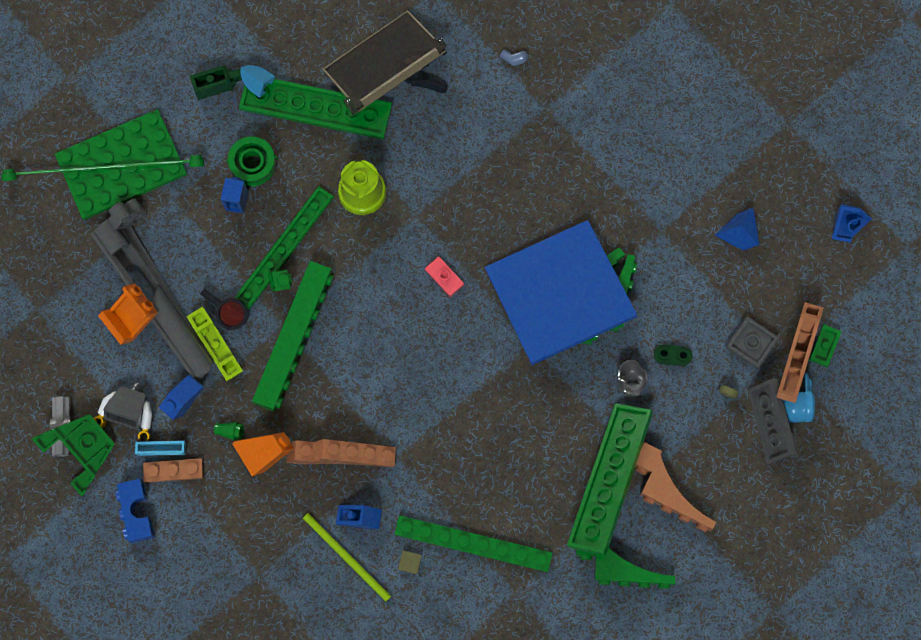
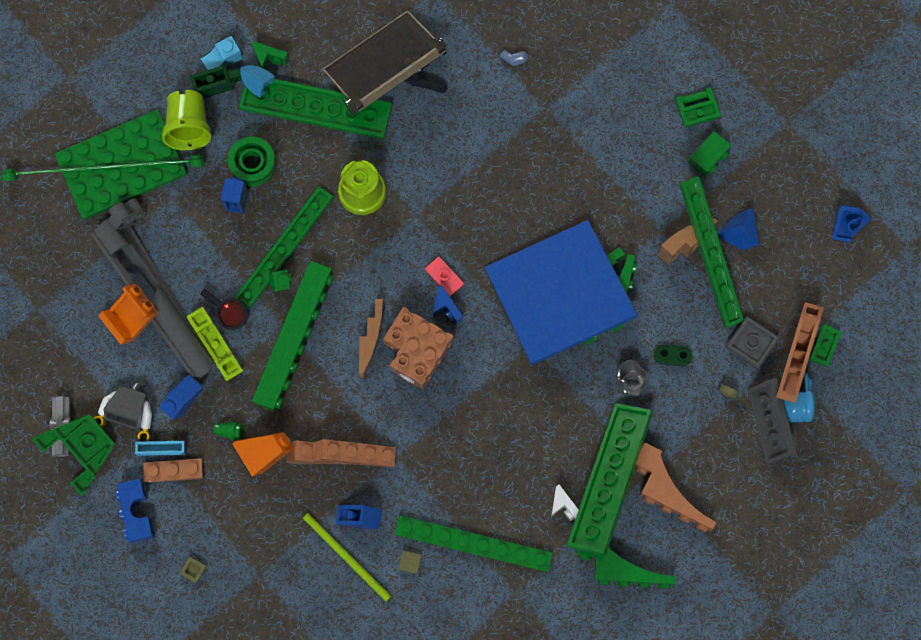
(186, 121): none -> lime piece
(193, 570): none -> olive tile
(224, 54): none -> medium azure arch
(266, 53): none -> green slope
(369, 343): none -> medium nougat slope
(418, 348): none -> nougat piece
(444, 302): none -> blue slope
(562, 501): none -> white slope
(681, 242): none -> medium nougat slope
(699, 112): none -> green plate
(709, 154): none -> green brick
(711, 251): none -> green plate

